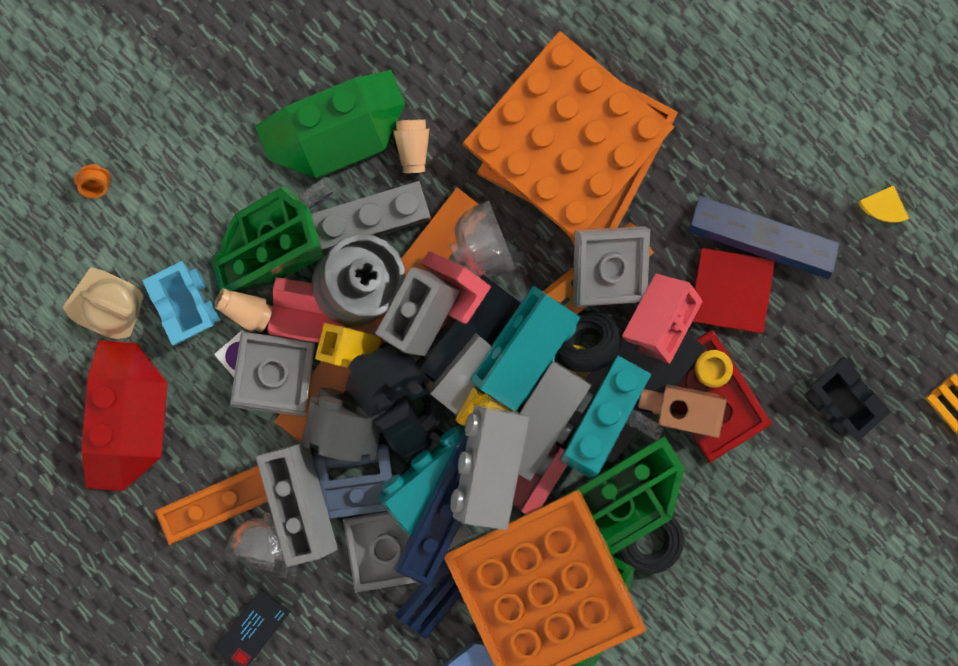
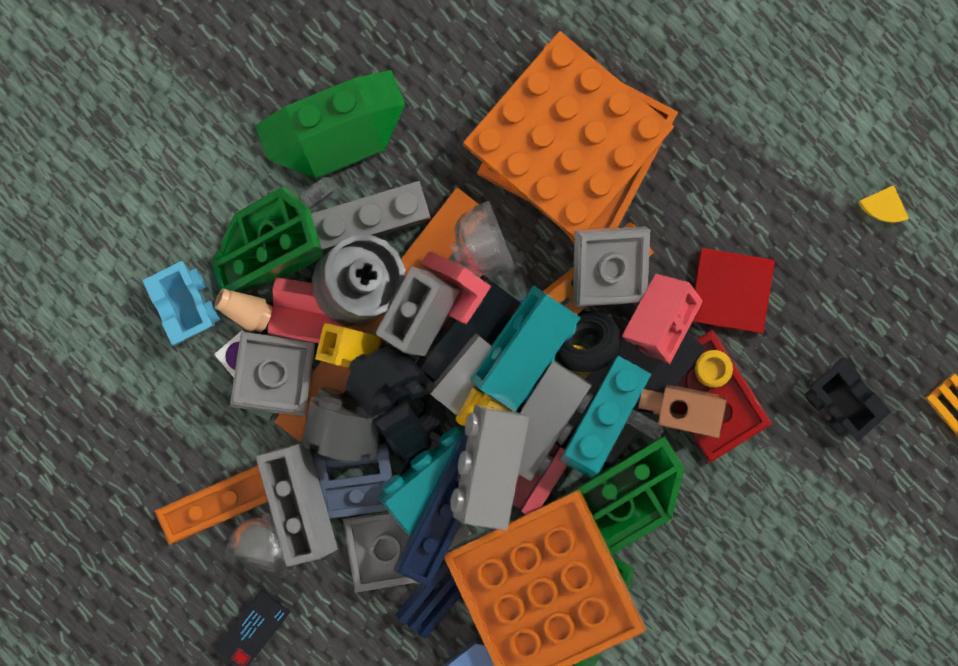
(92, 181): orange plate -> none
(105, 304): tan piece -> none
(122, 416): red wedge -> none
(412, 144): light nougat cone -> none
(661, 560): black tyre -> none
(764, 237): tile -> none

